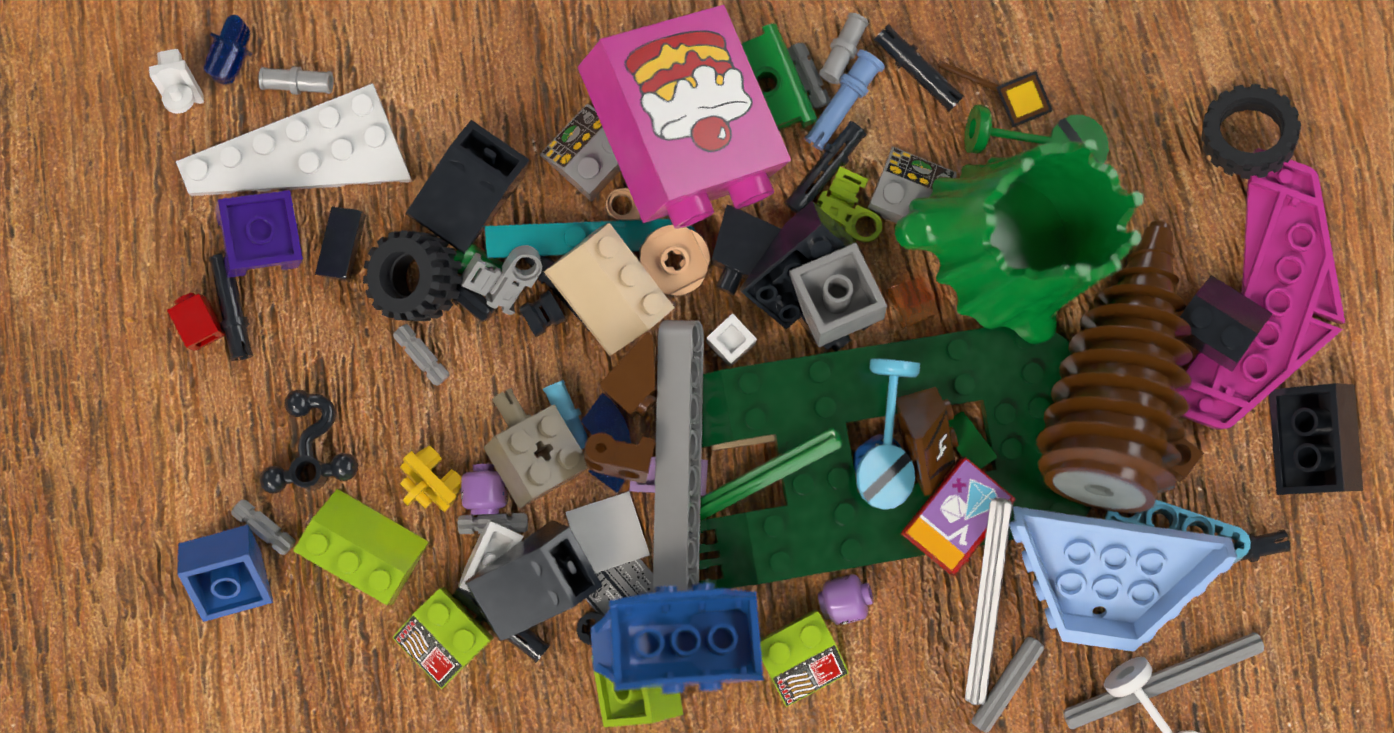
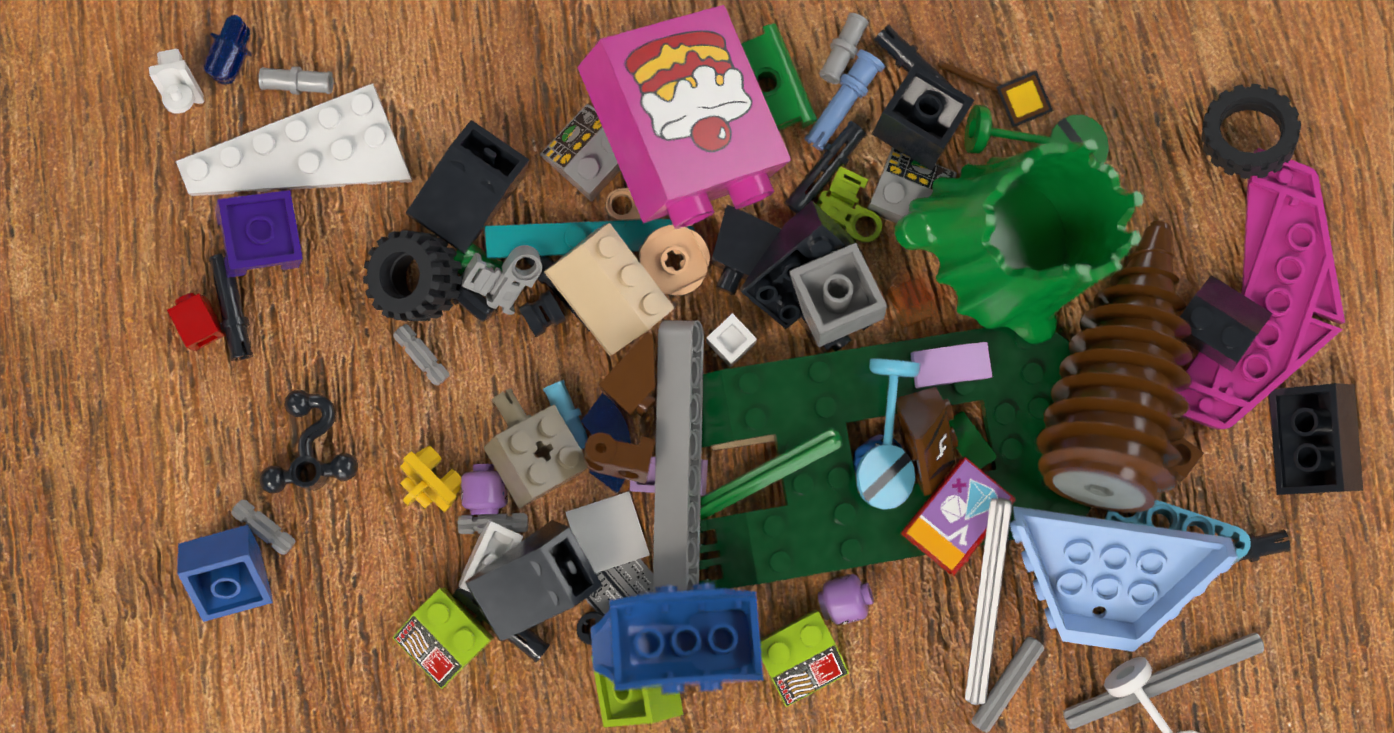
(340, 243): black slope -> none
(361, 547): lime slope -> none
(809, 76): dark grey axle -> none
(922, 117): none -> black slope
(952, 364): none -> lavender slope

